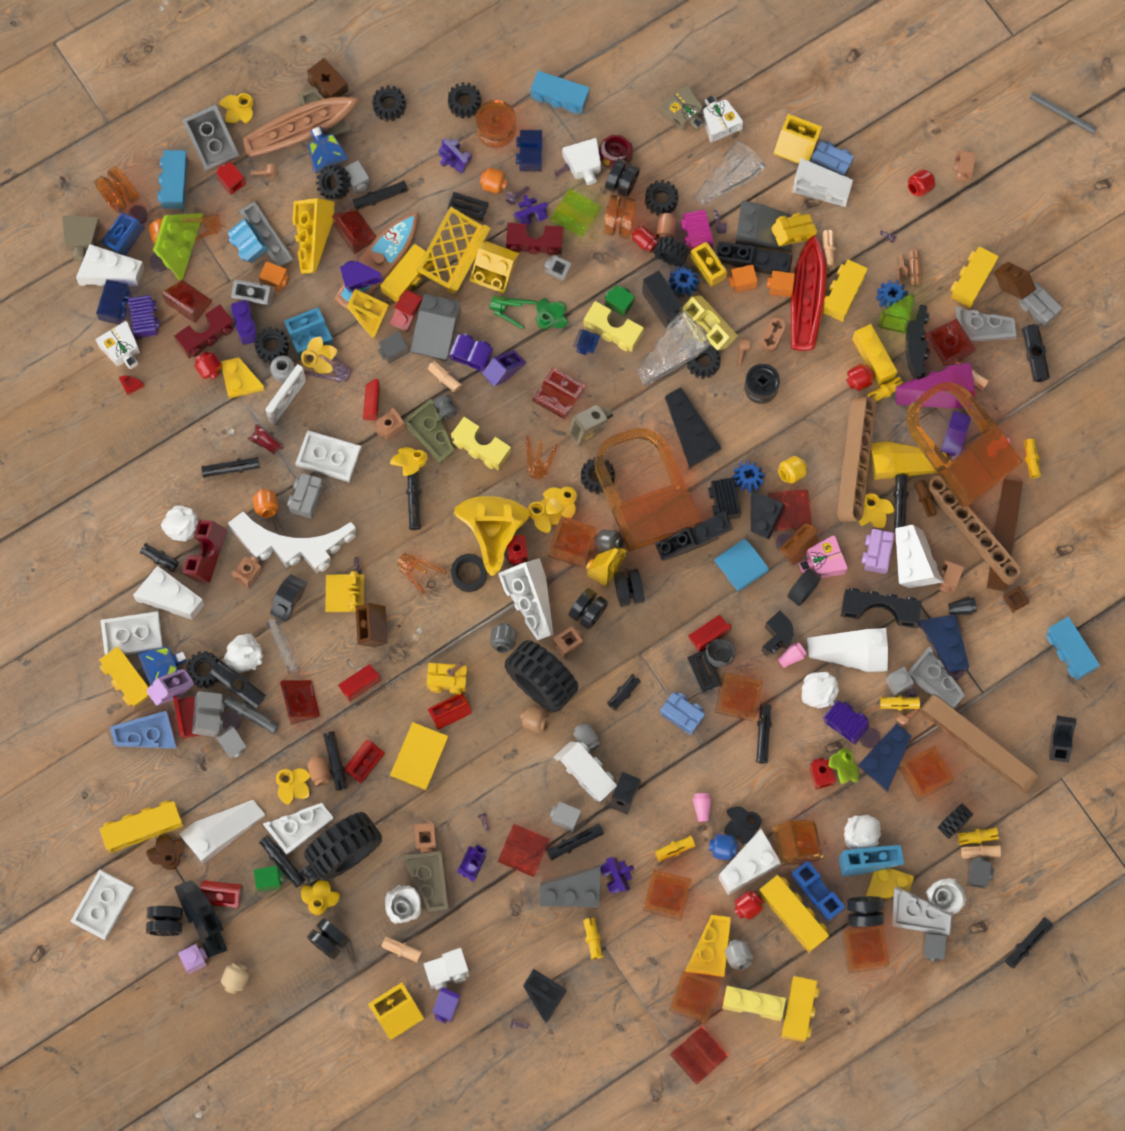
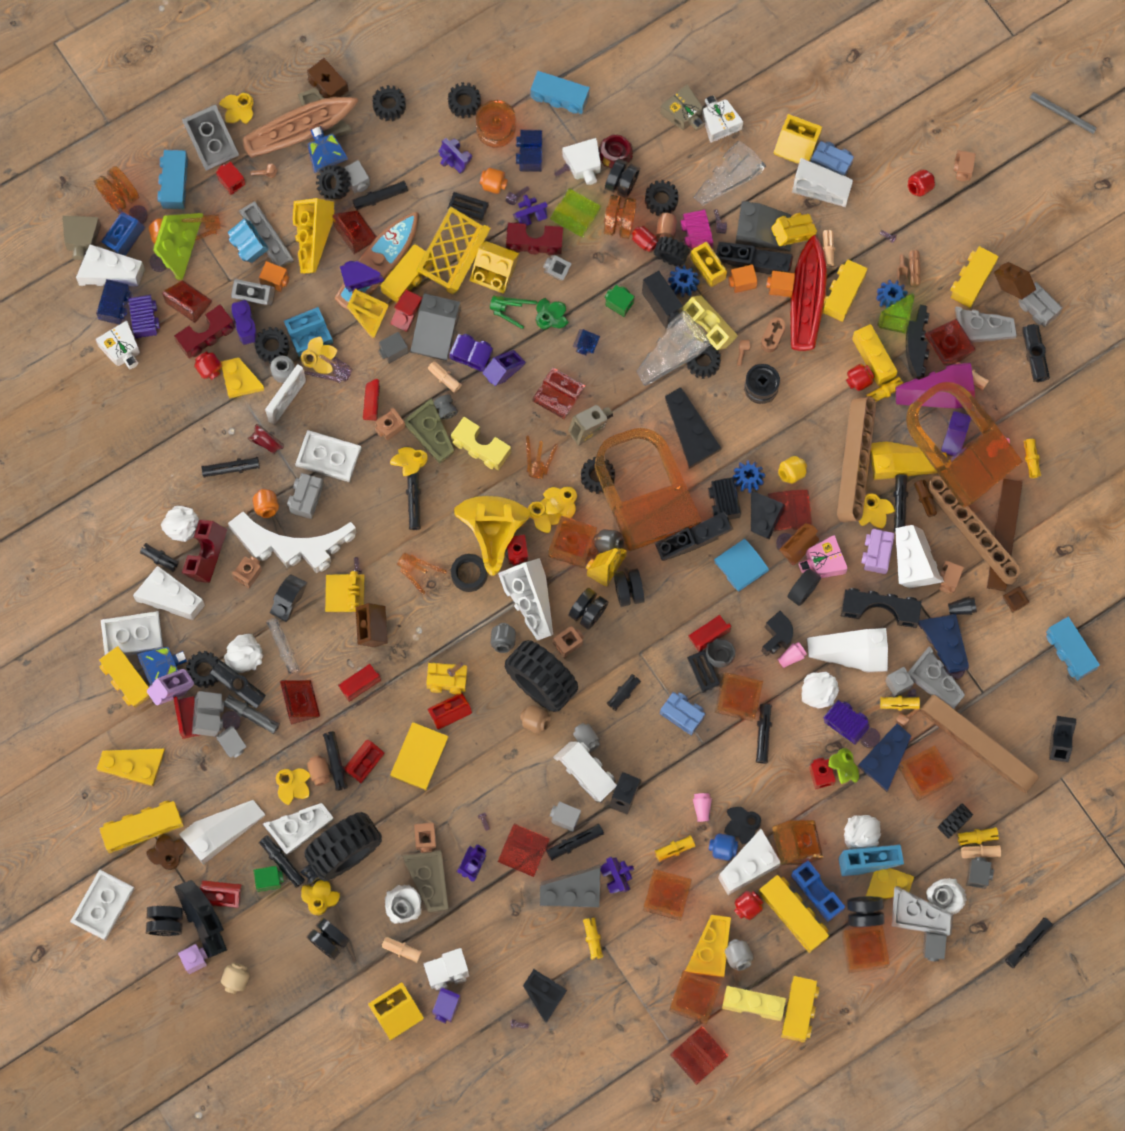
(130, 384): red tile -> none
(134, 765): none -> yellow wing
(145, 732): medium blue wing -> none
(625, 336): light yellow arch -> none

